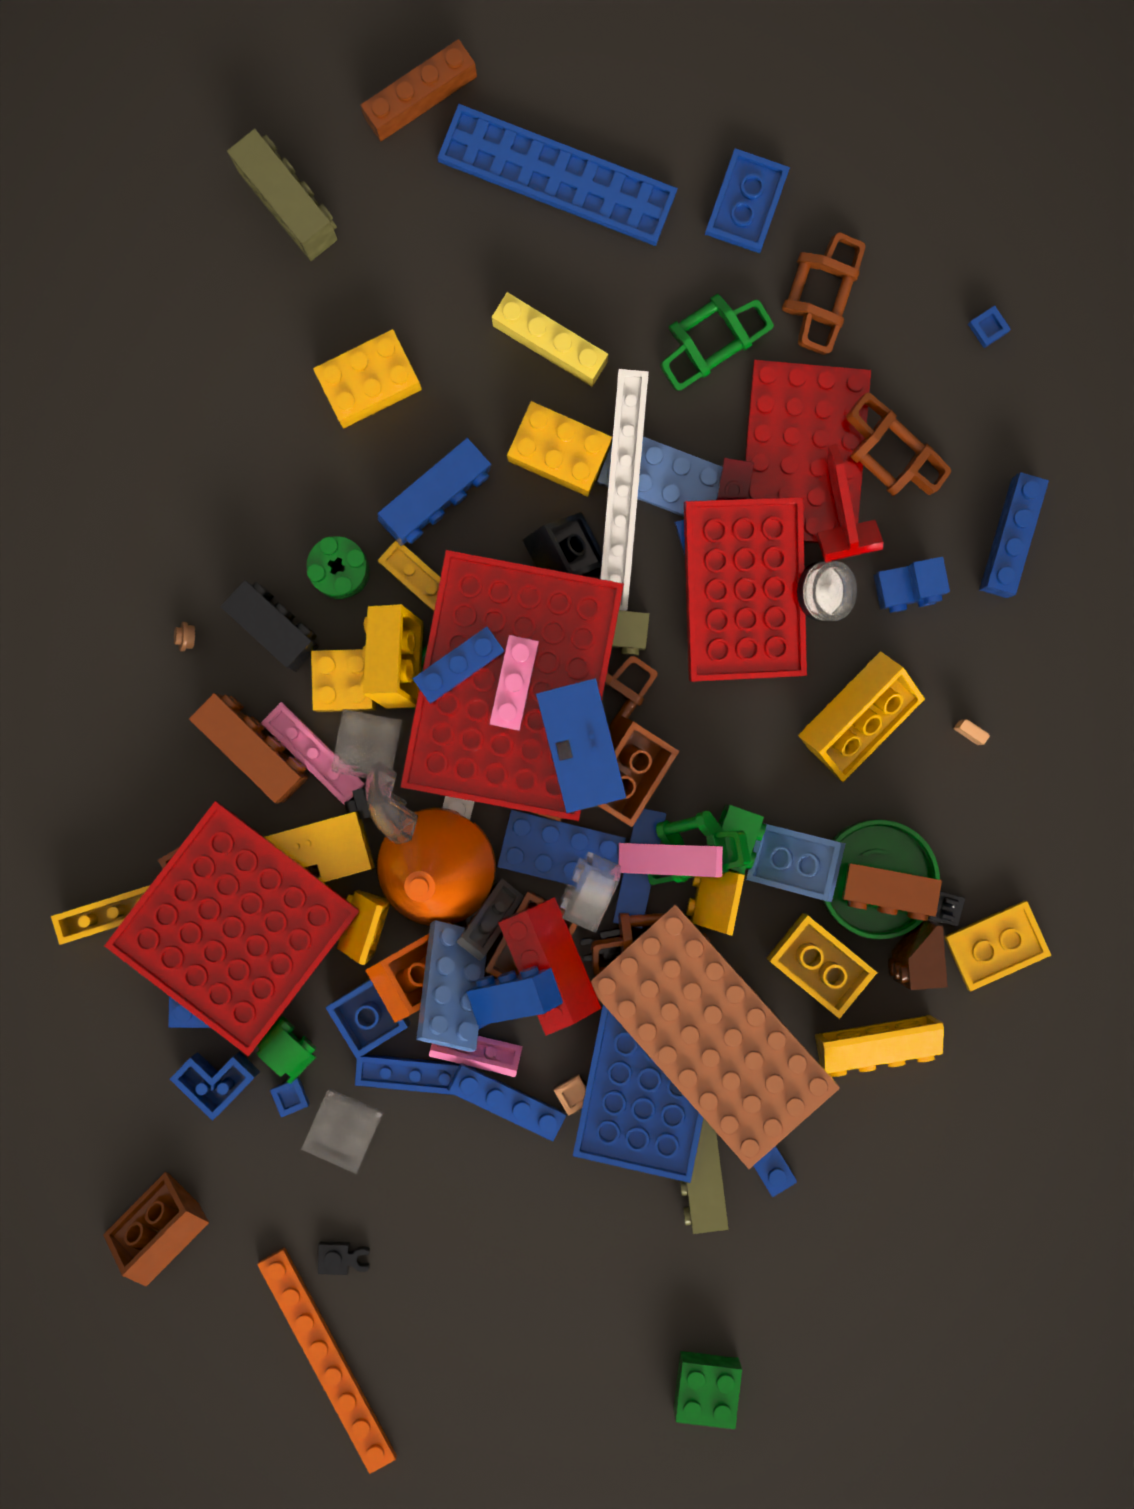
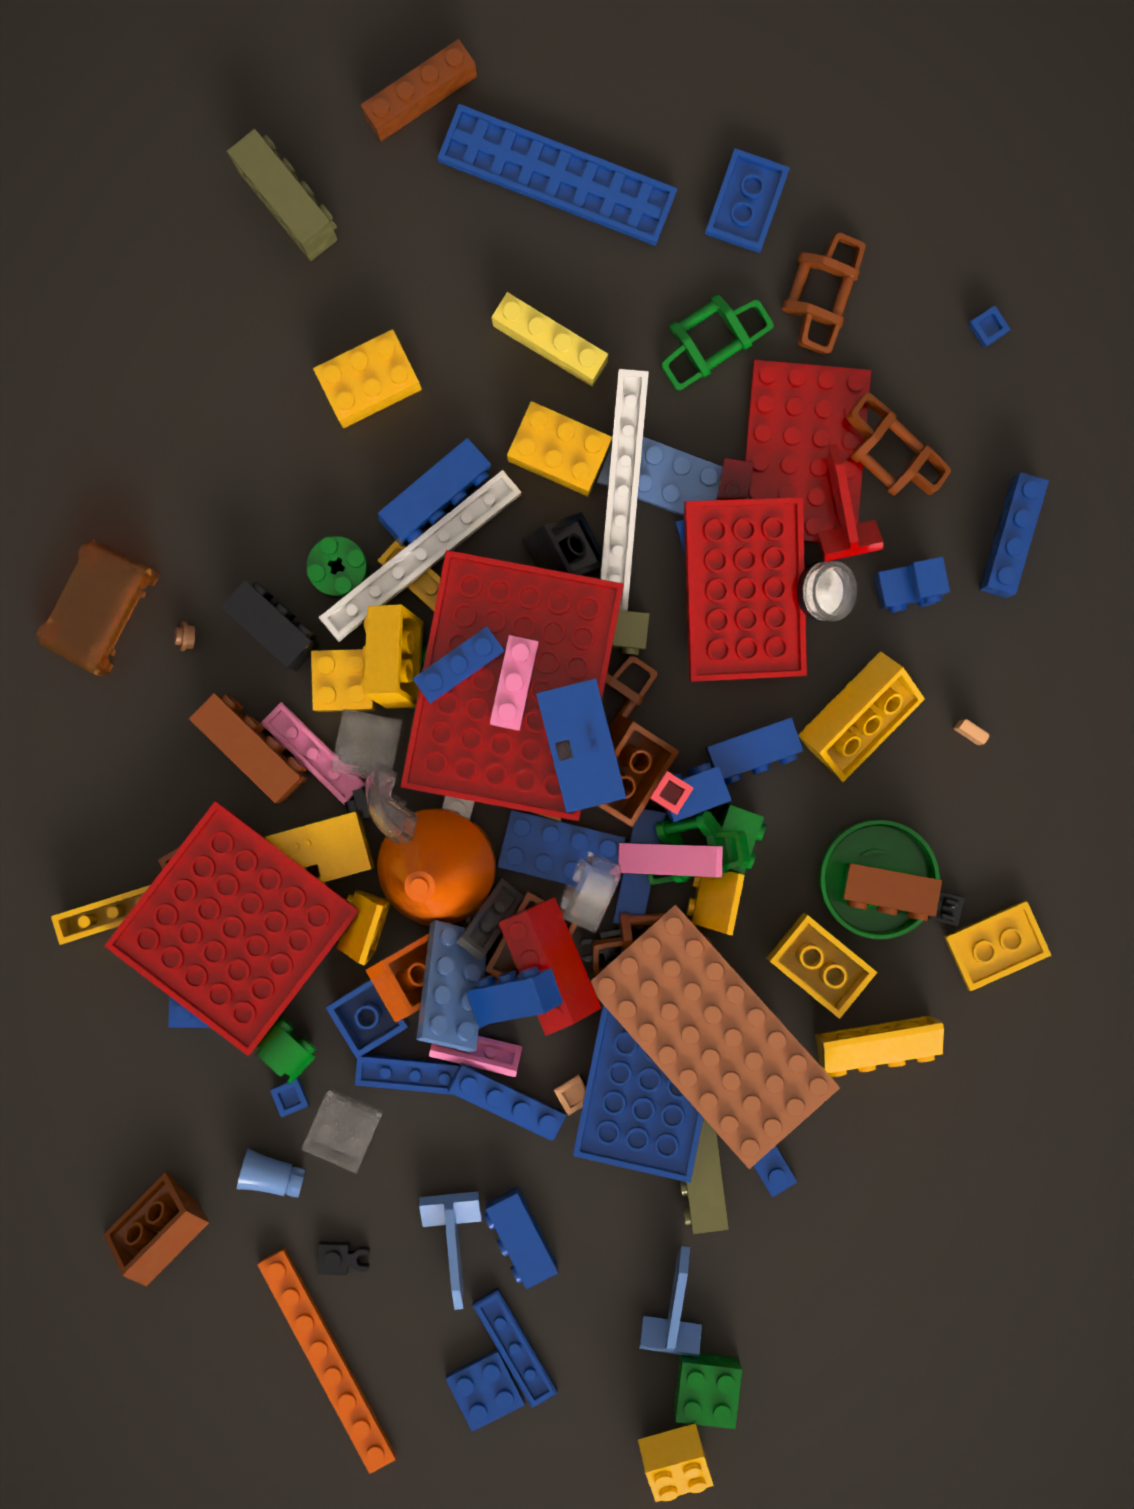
(95, 607): none -> clear orange windscreen
(213, 1089): blue brick -> none
(269, 1175): none -> medium blue plant
(420, 555): none -> white plate
(451, 1211): none -> medium blue piece
(485, 1390): none -> blue plate
(515, 1347): none -> blue tile
(520, 1238): none -> blue brick
(671, 792): none -> coral brick
(672, 1334): none -> medium blue piece
(675, 1463): none -> yellow brick
(707, 792): none -> blue brick
(756, 750): none -> blue brick
(797, 862): medium blue plate -> none
(920, 958): reddish brown slope -> none

